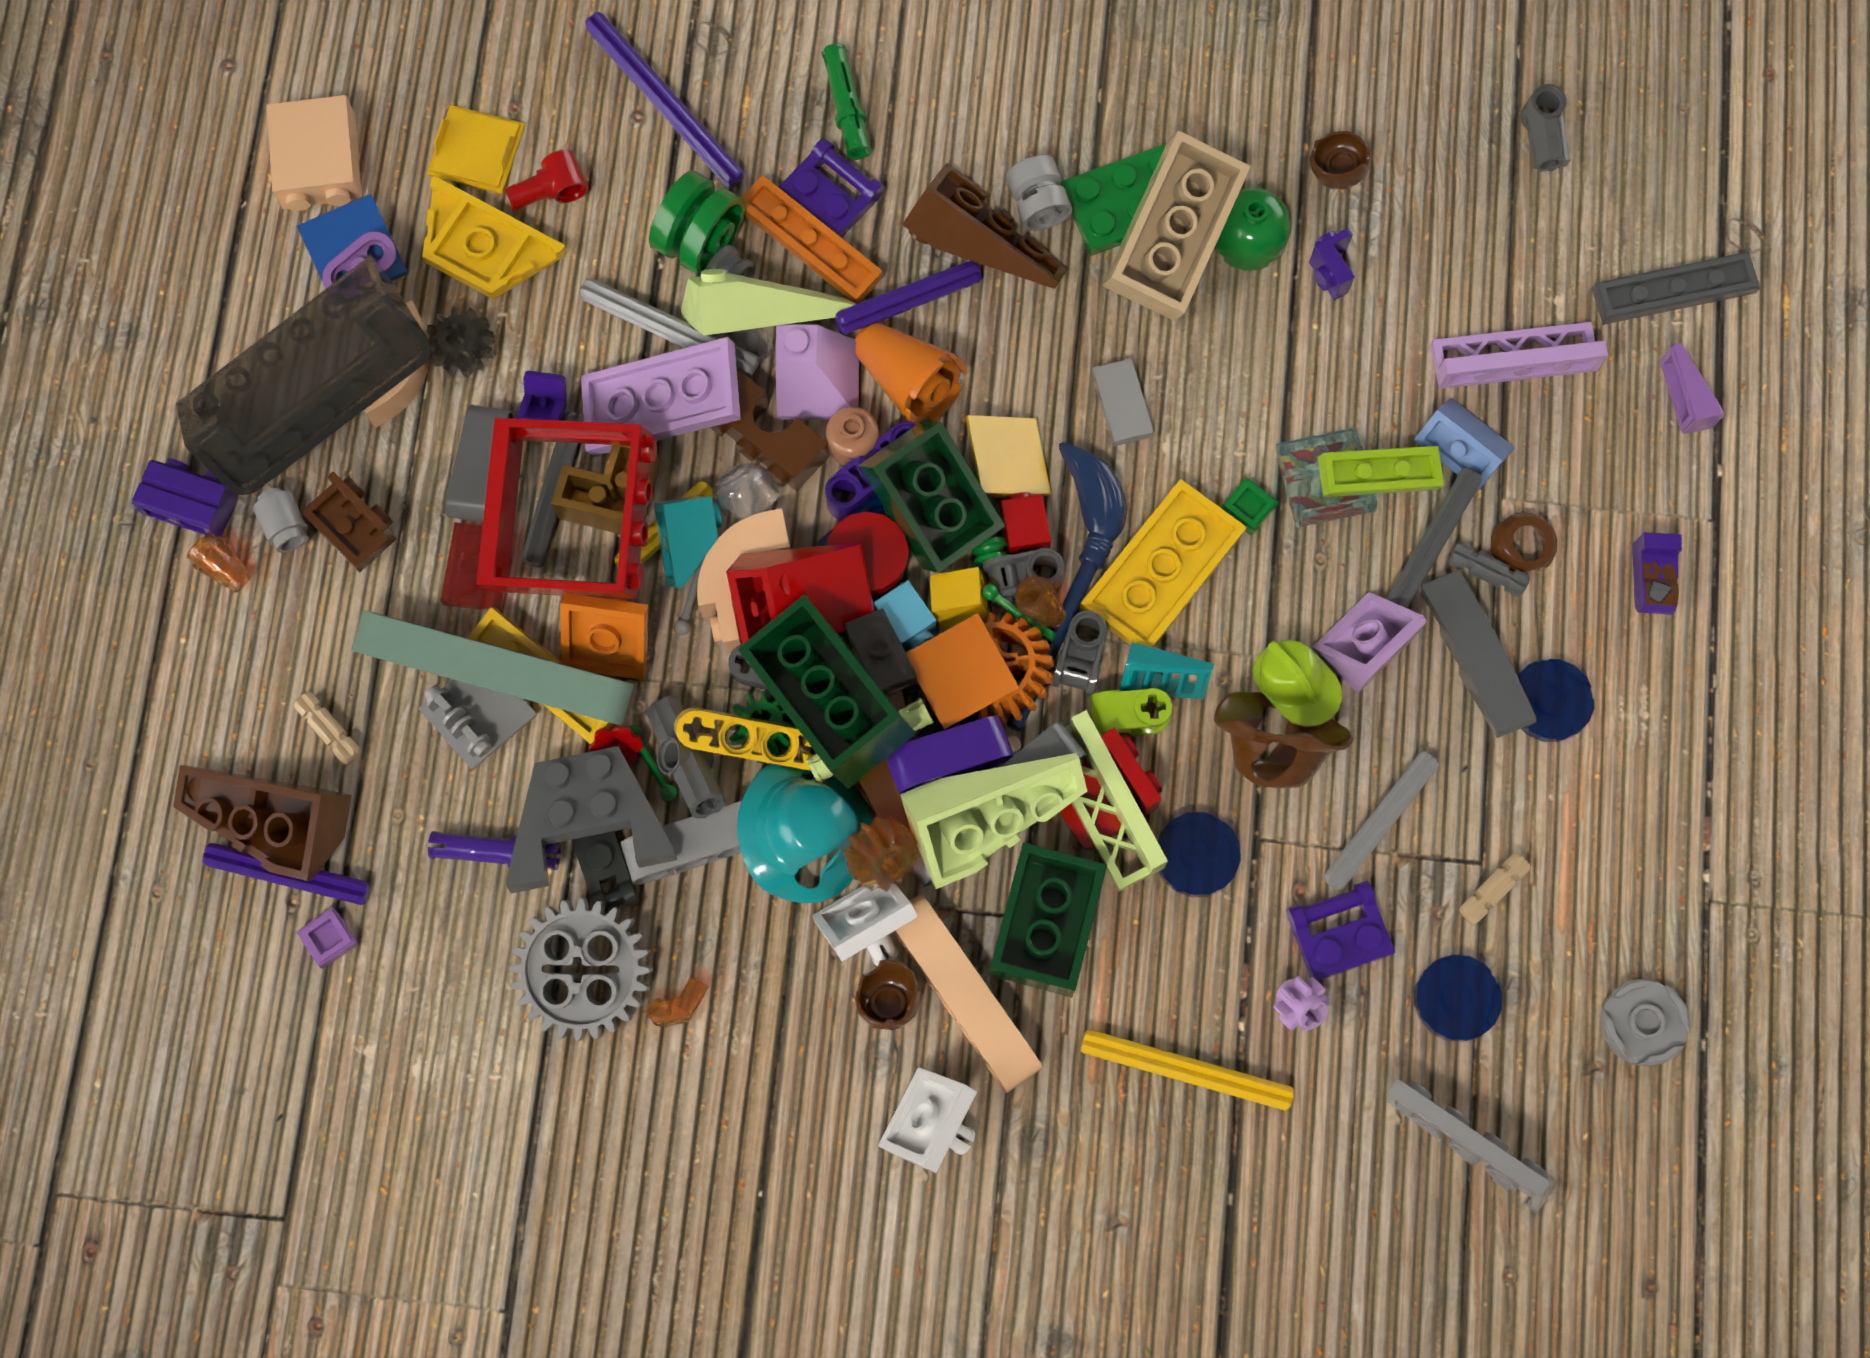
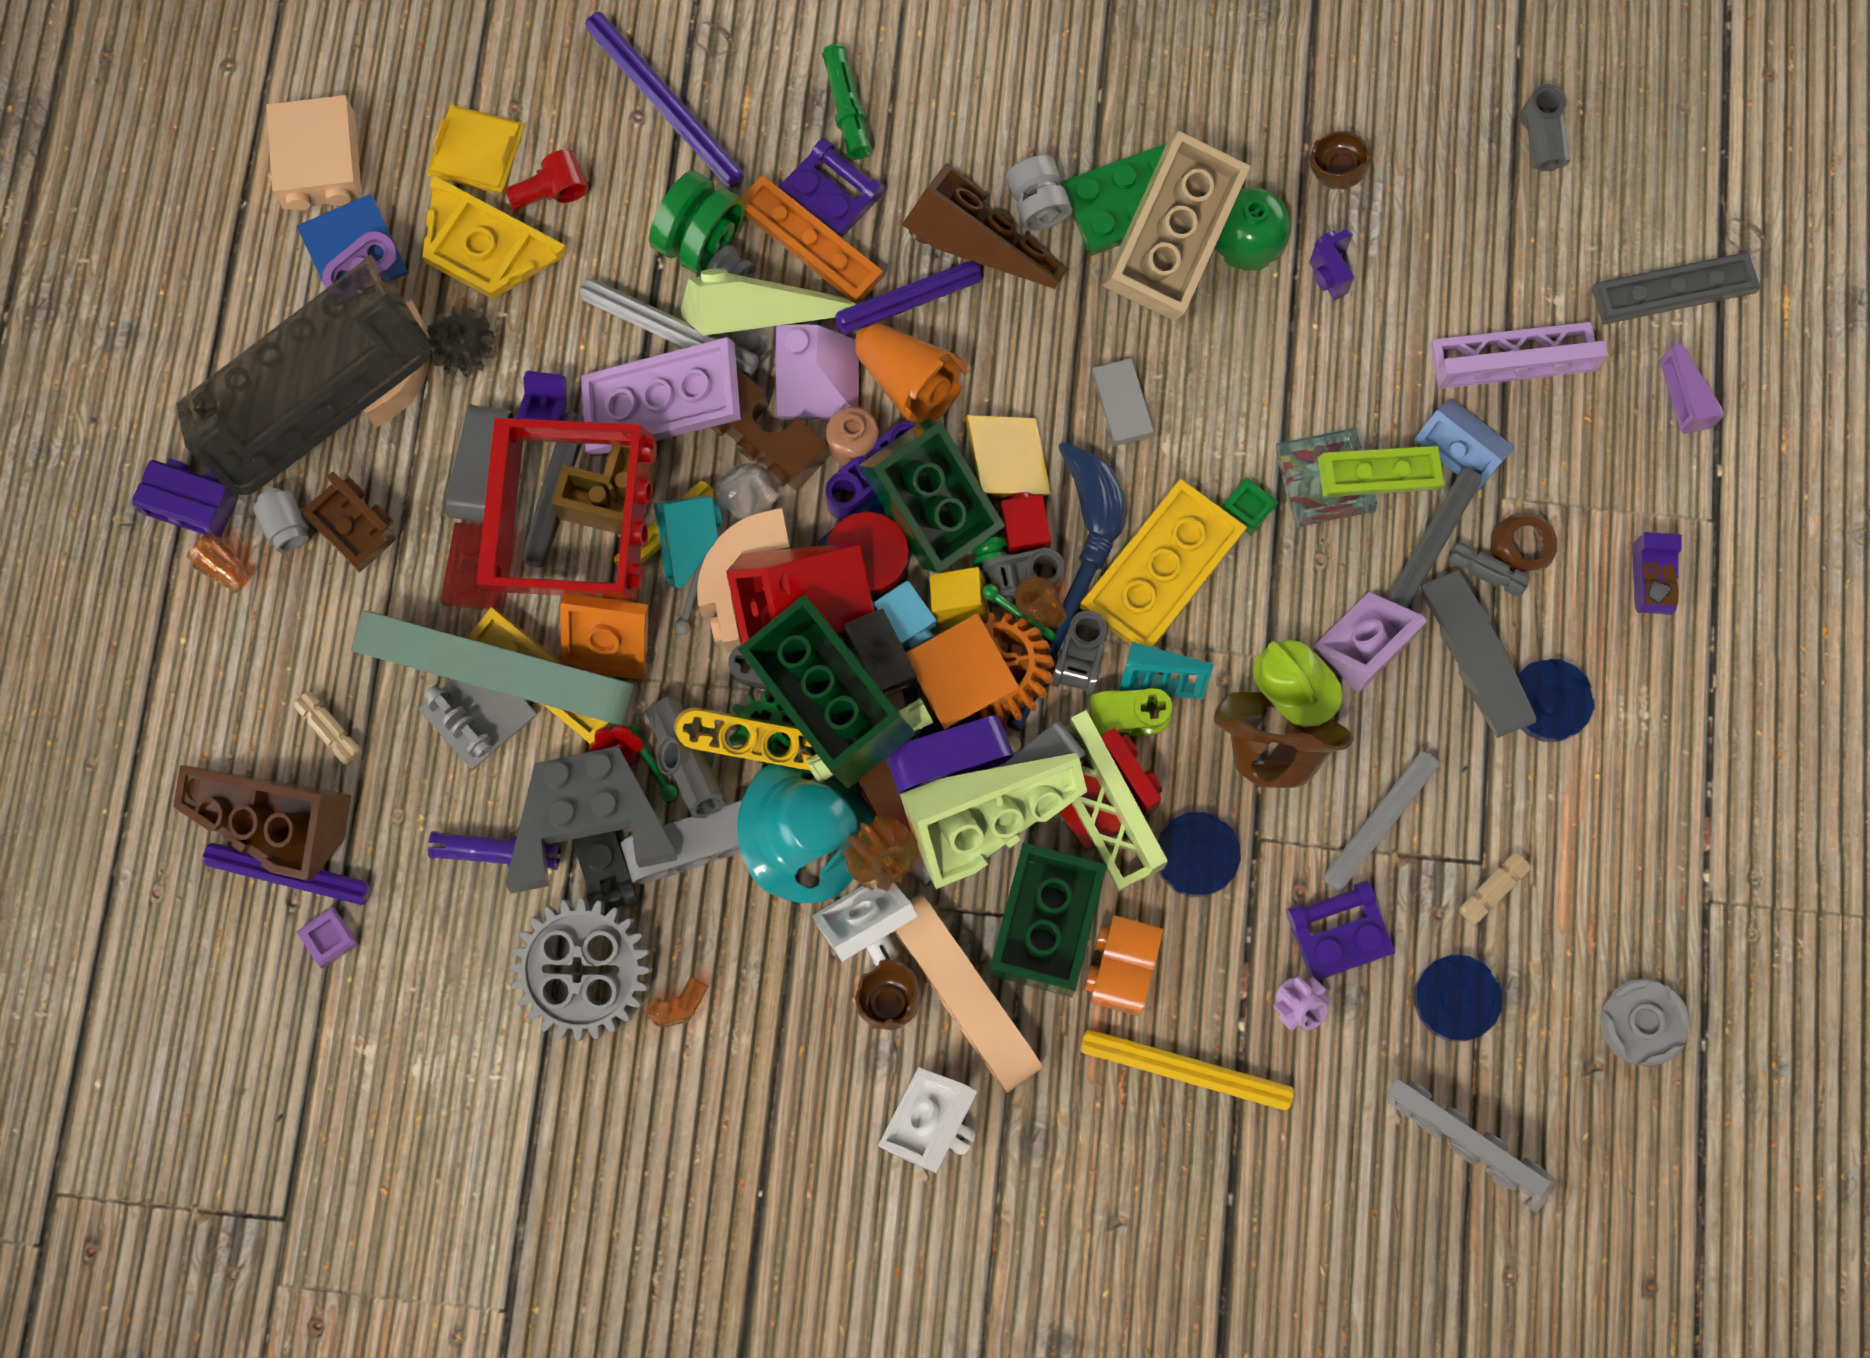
(1124, 966): none -> orange brick

